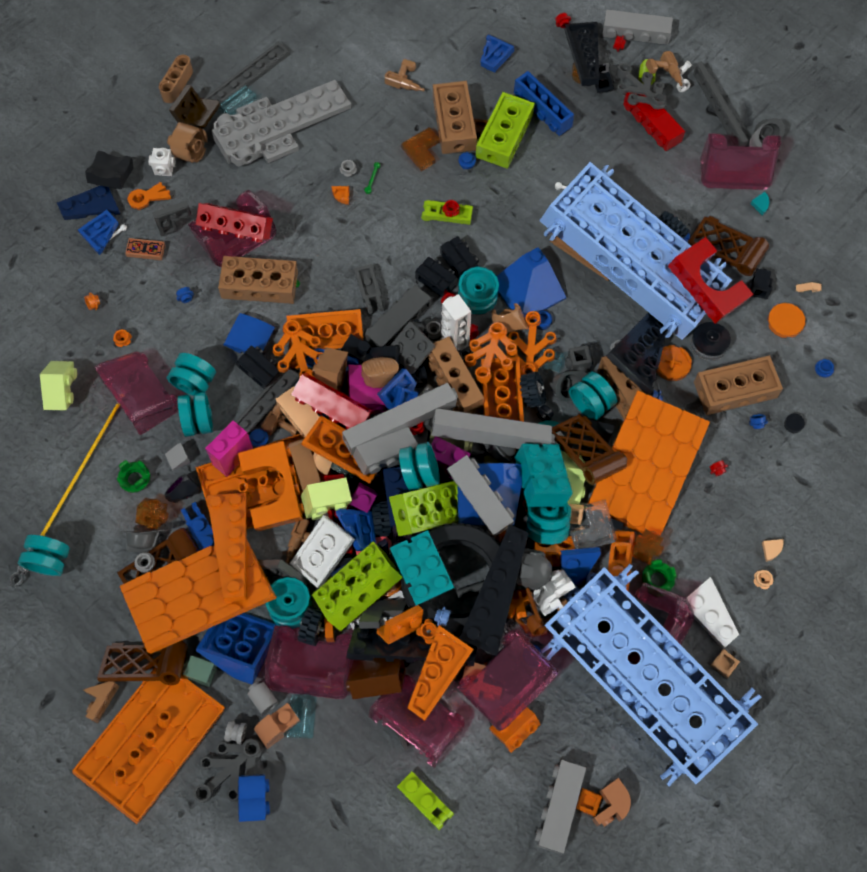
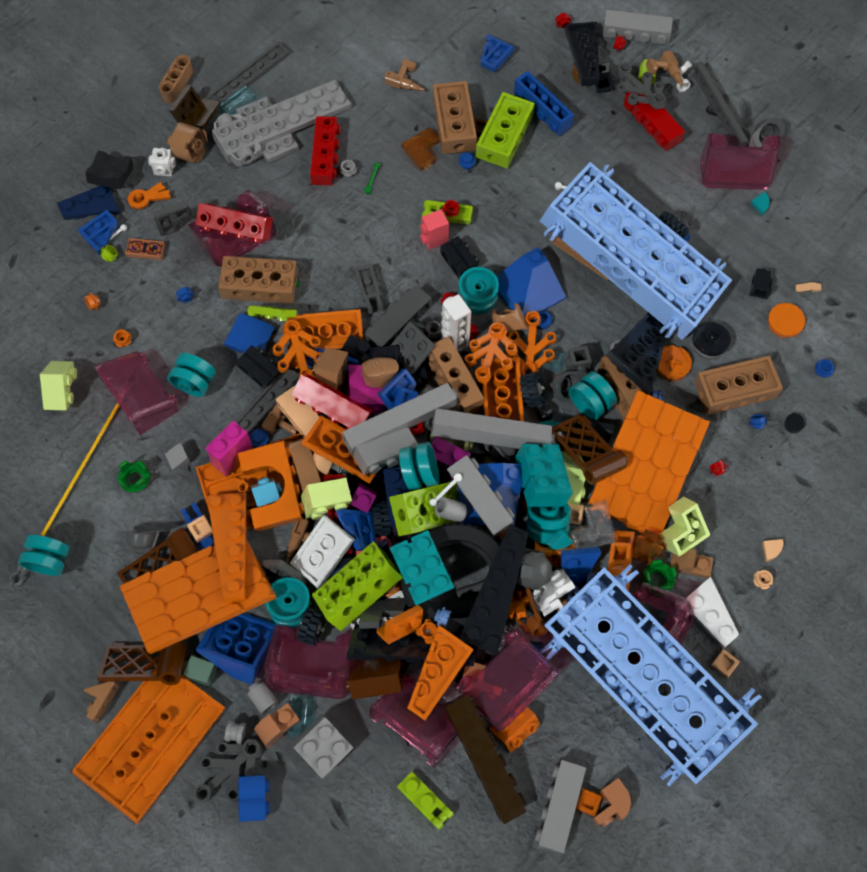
(109, 253): none -> lime plate
(141, 558): light grey plate -> none
(151, 513): clear orange brick -> none
(181, 489): black rock -> none
(195, 414): teal wheel -> none
(200, 528): none -> light nougat tile
(266, 491): none -> medium azure brick
(271, 312): none -> lime plate
(321, 746): none -> light grey brick
(324, 151): none -> red brick
(329, 631): orange tile -> none
(341, 194): orange tile -> none
(434, 229): none -> coral brick
(436, 277): black brick -> none
(450, 509): none -> light grey brick
(457, 478): none -> white hinge
(484, 758): none -> dark brown brick
(559, 541): none -> teal tile
(688, 527): none -> yellowish green brick
(692, 564): none -> medium nougat slope
(715, 303): red arch -> none
(750, 254): reddish brown piece -> none

